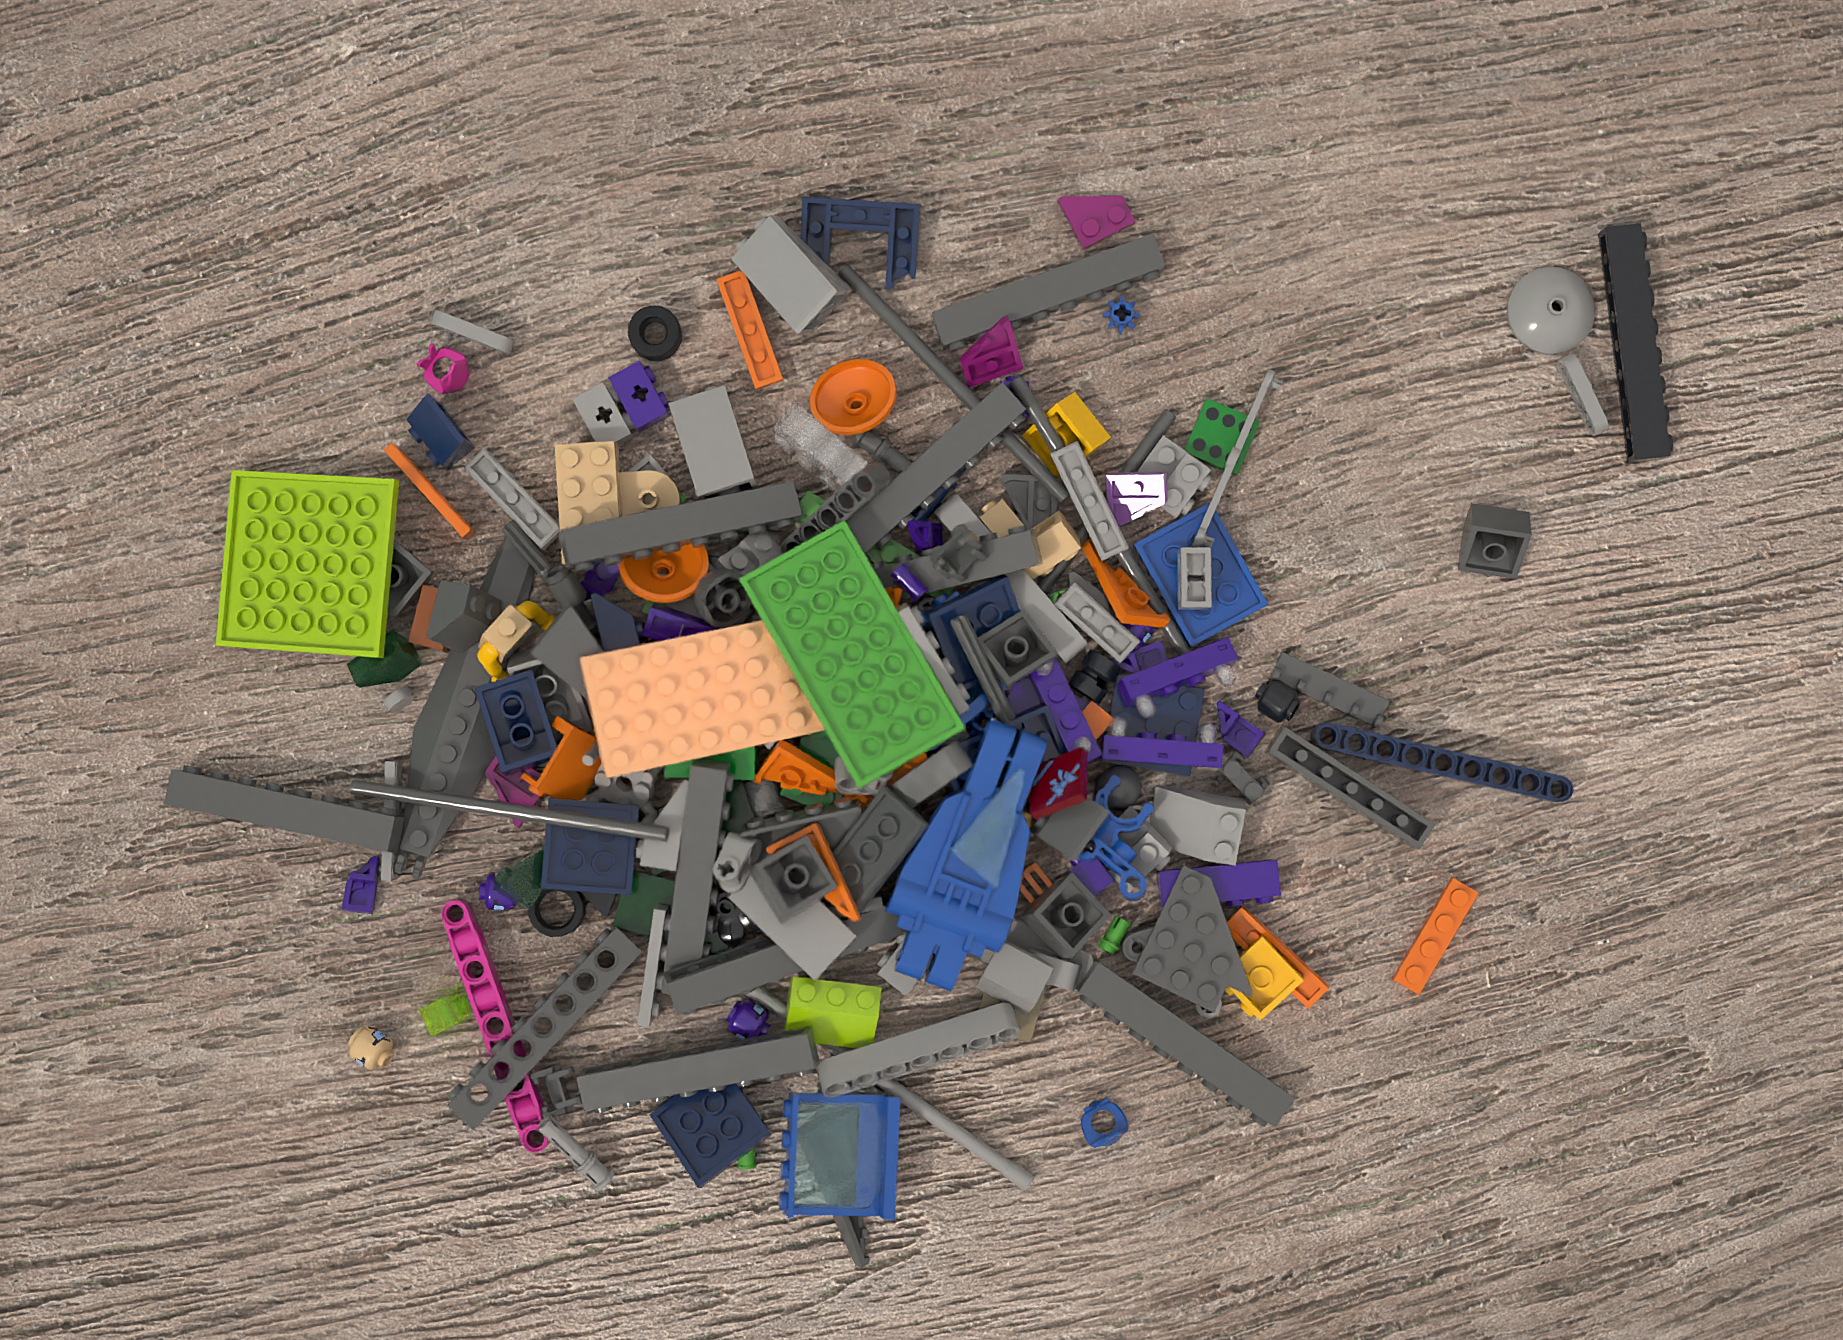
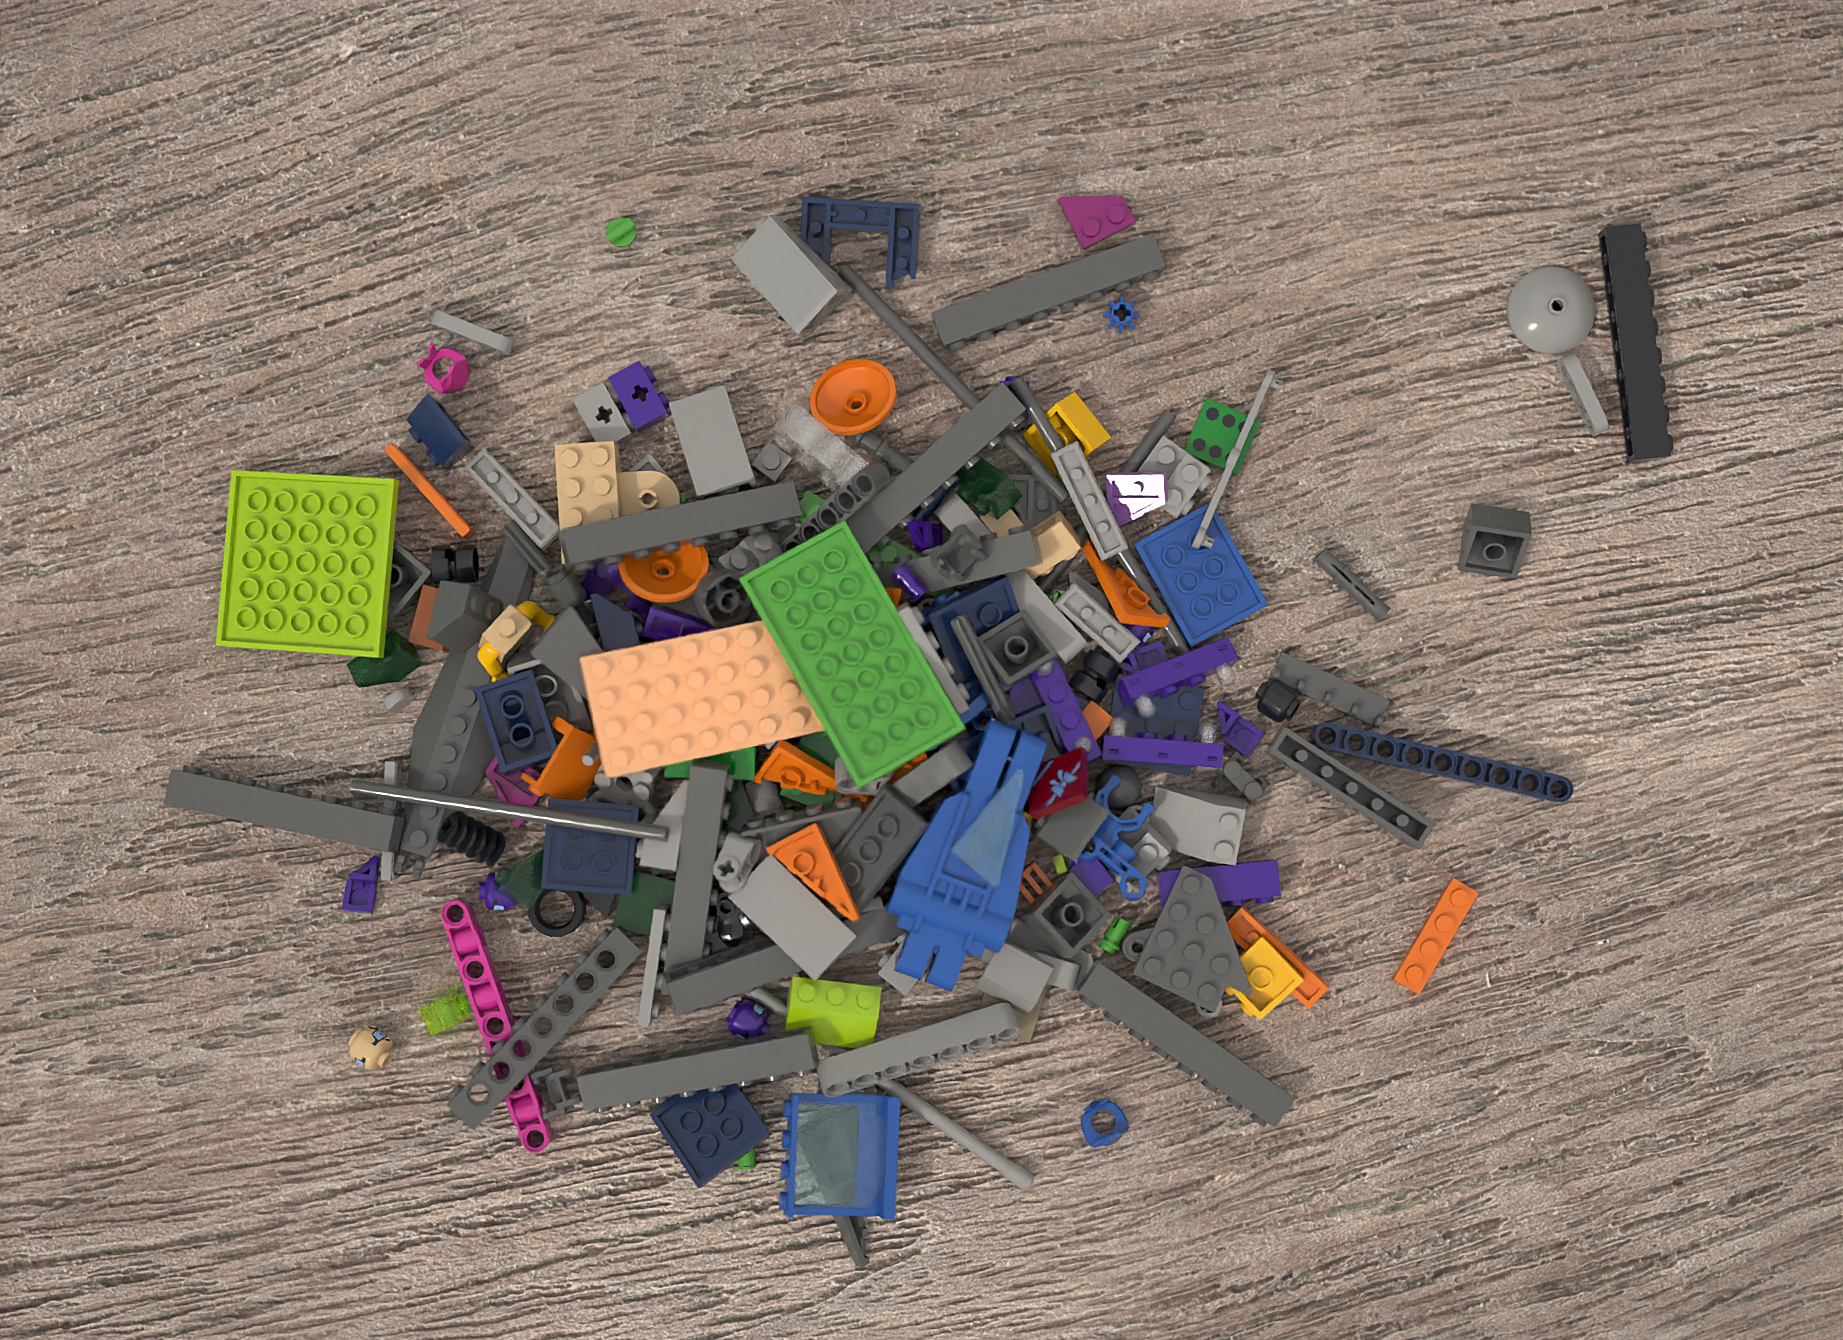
(455, 564): none -> black wheel
(472, 838): none -> black piece
(584, 1161): light grey pin -> none
(621, 232): none -> bright green plate
(634, 603): none -> dark purple slope
(641, 320): black tyre -> none
(749, 330): orange plate -> none
(772, 461): none -> light grey plate
(793, 879): dark grey slope -> none
(987, 489): none -> clear green brick
(991, 355): magenta wing -> none
(1059, 863): none -> lime piece
(1194, 578): light grey brick -> none
(1326, 559): none -> dark grey pin

